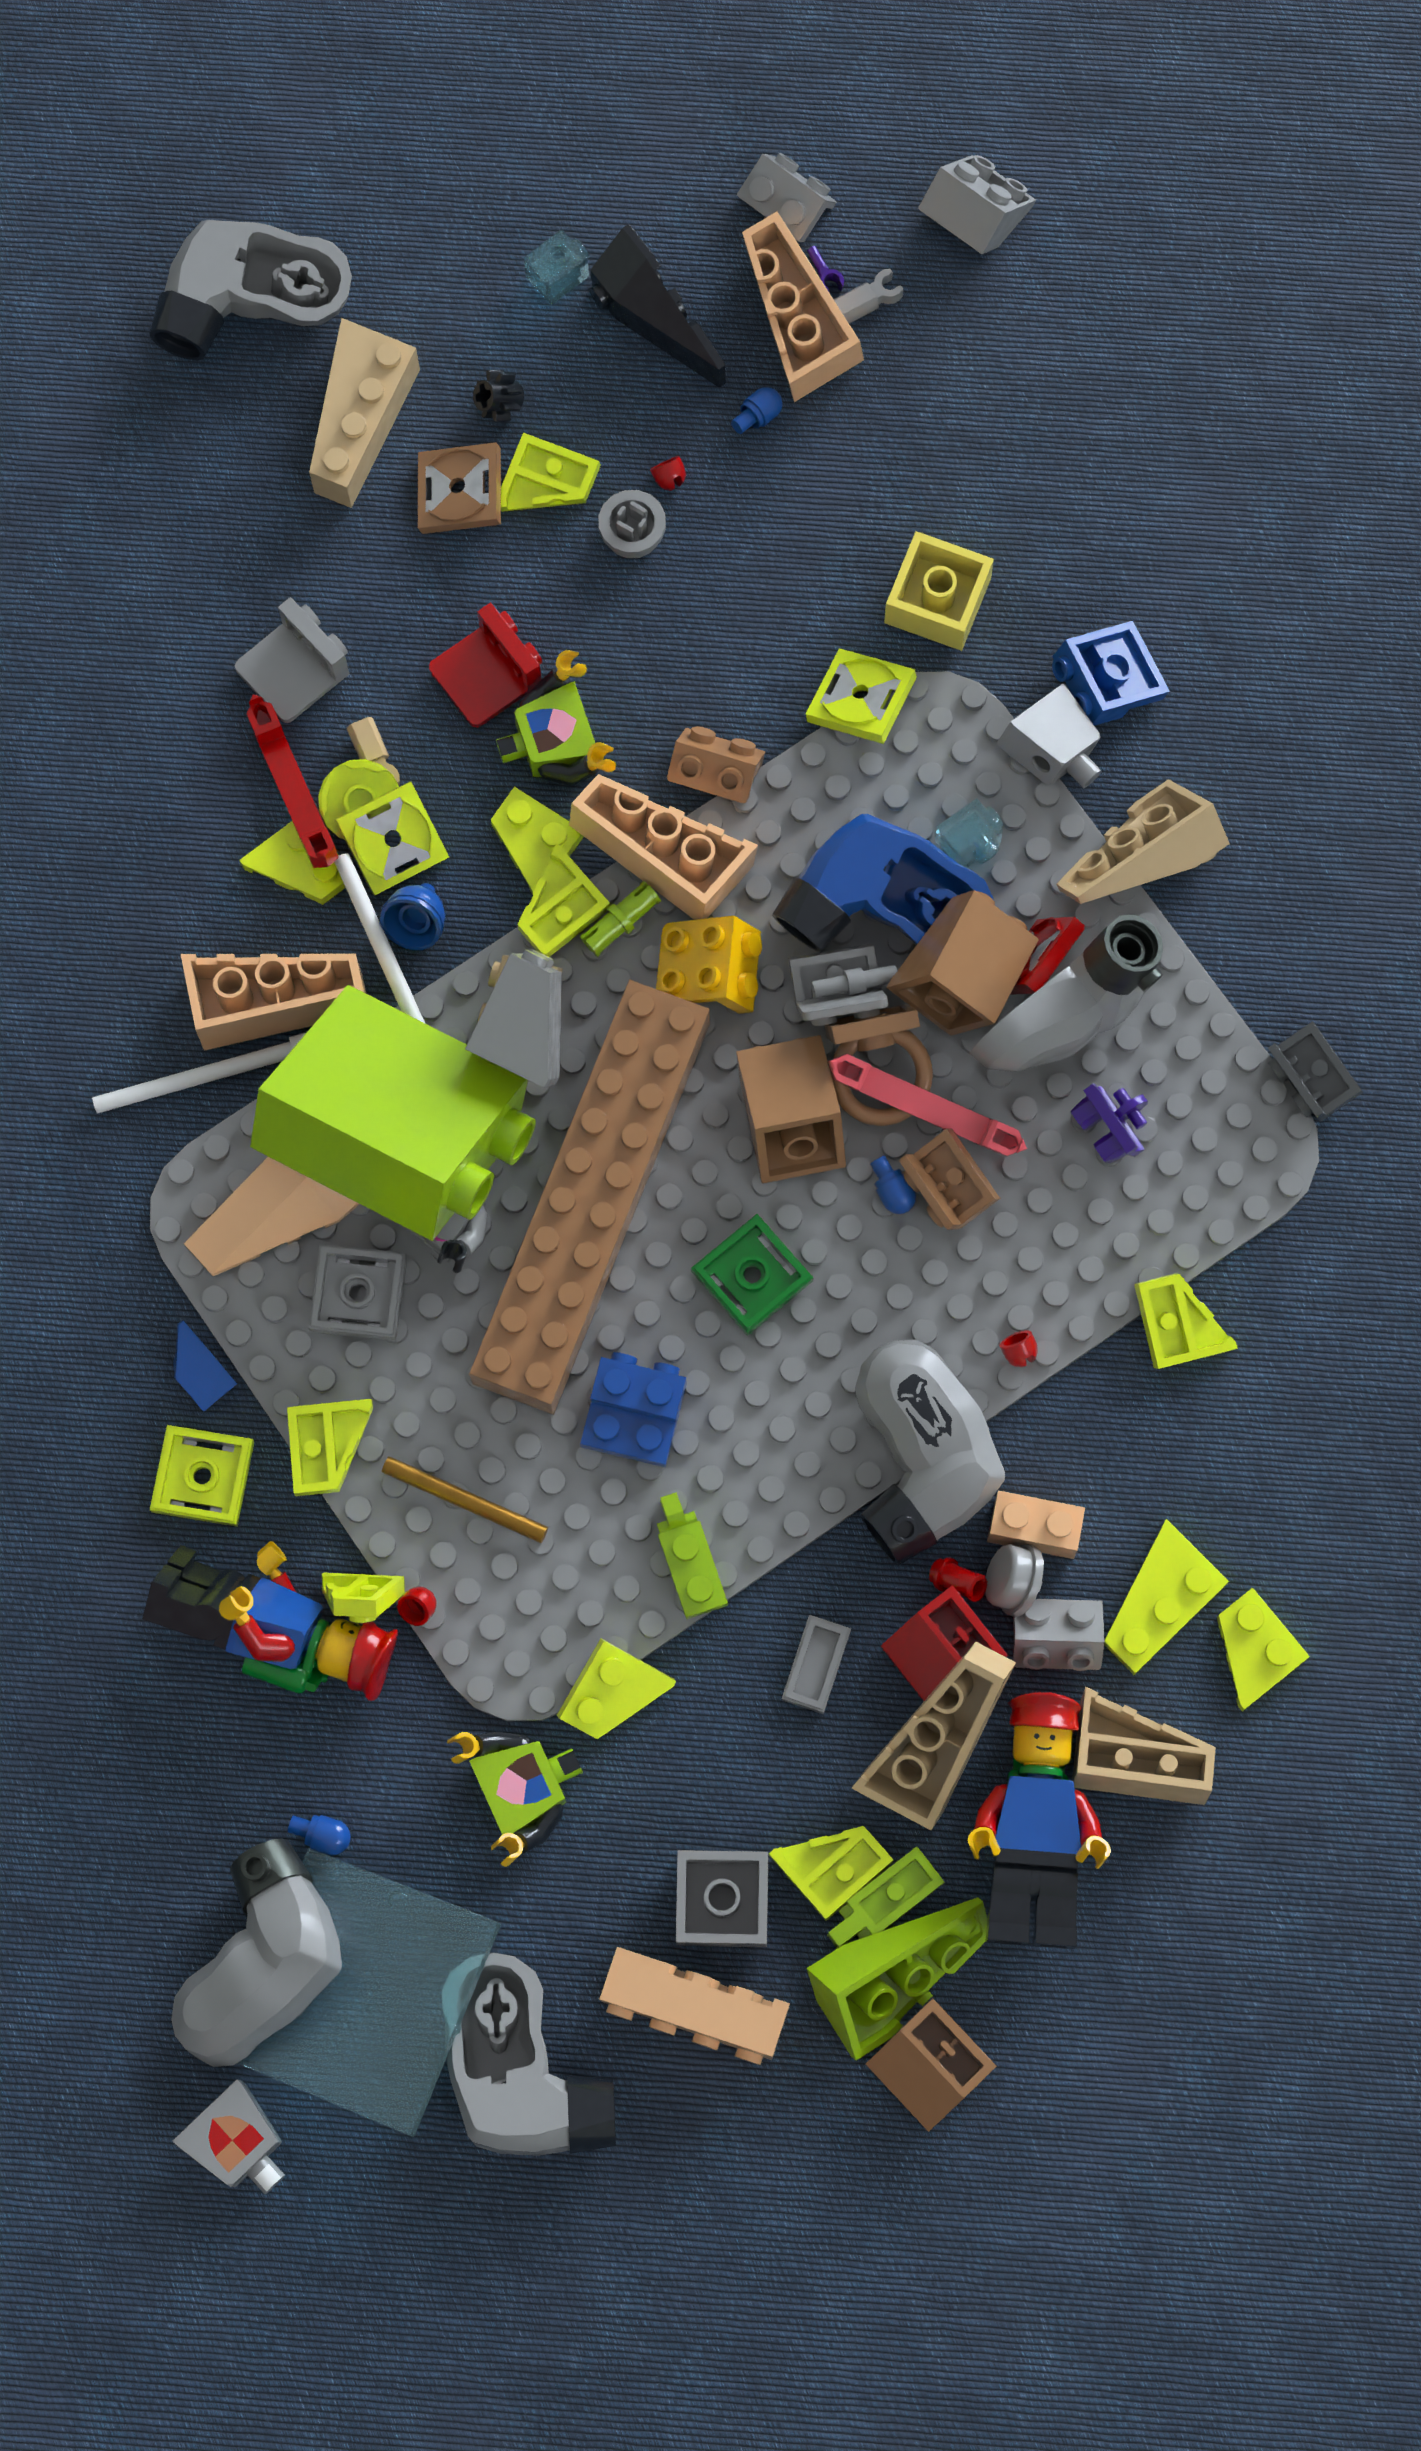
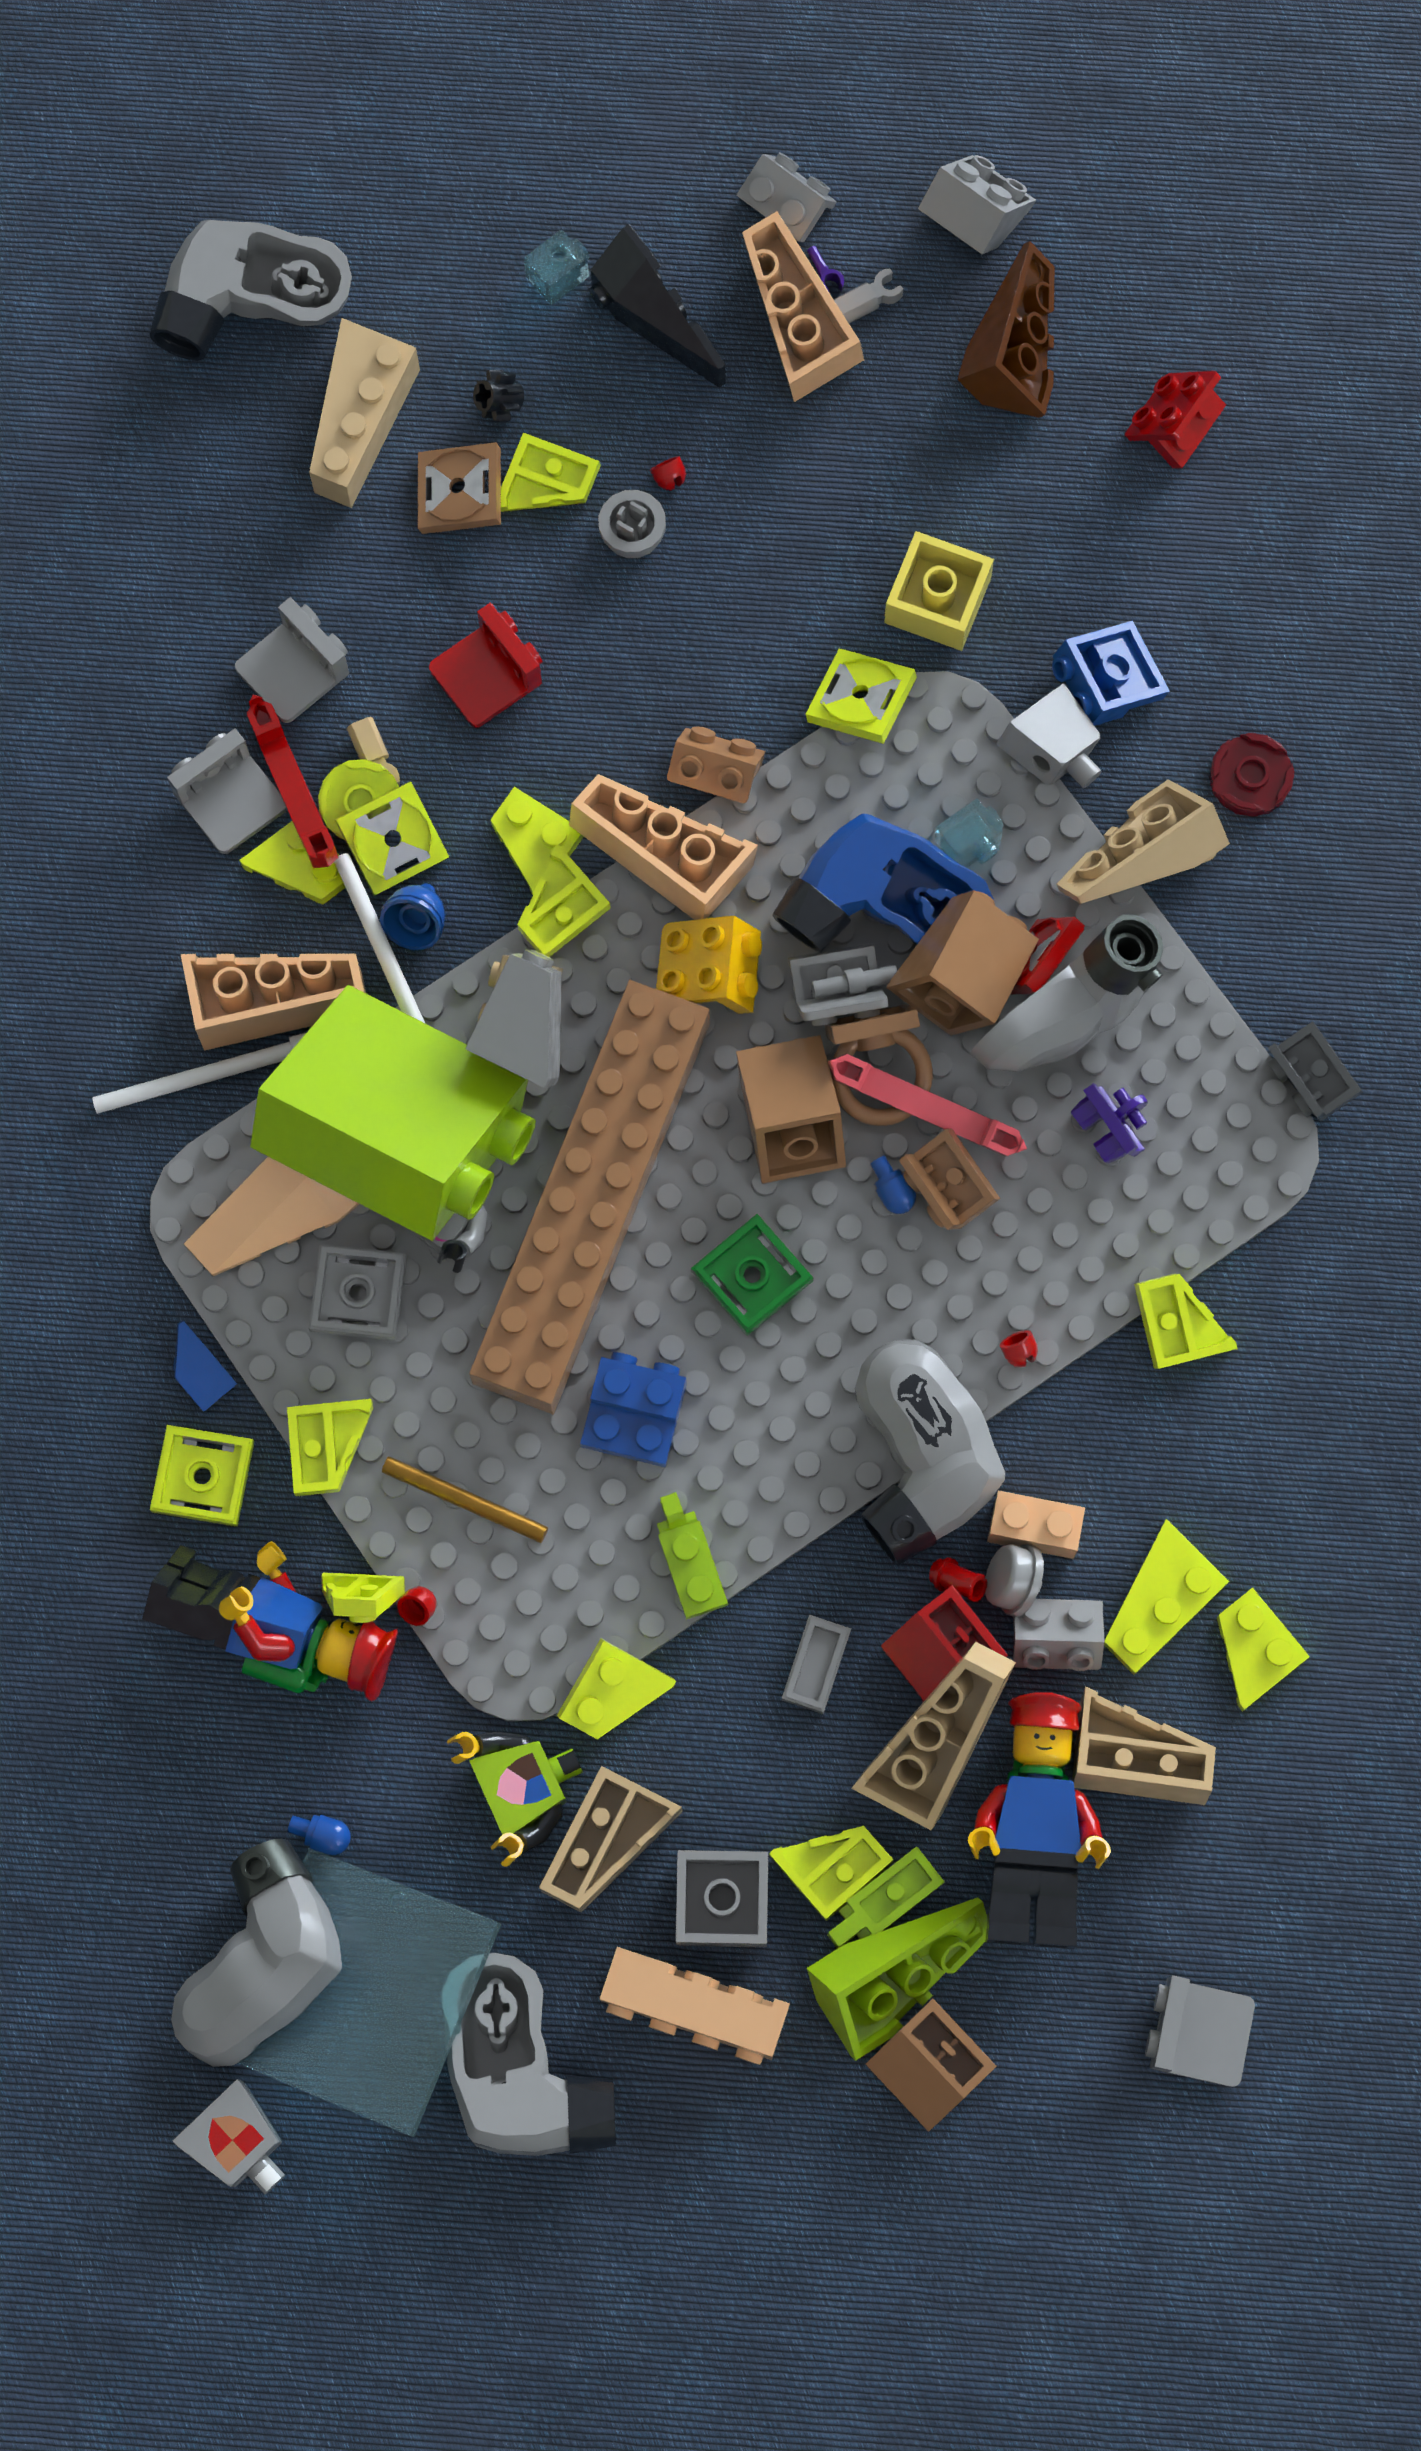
(226, 792): none -> light grey bracket
(556, 729): torso -> none
(605, 1838): none -> tan wedge
(620, 918): lime pin -> none
(758, 409): blue cylinder -> none
(1010, 347): none -> reddish brown wedge
(1178, 415): none -> red bracket
(1200, 2032): none -> light grey bracket
(1251, 774): none -> dark red tile

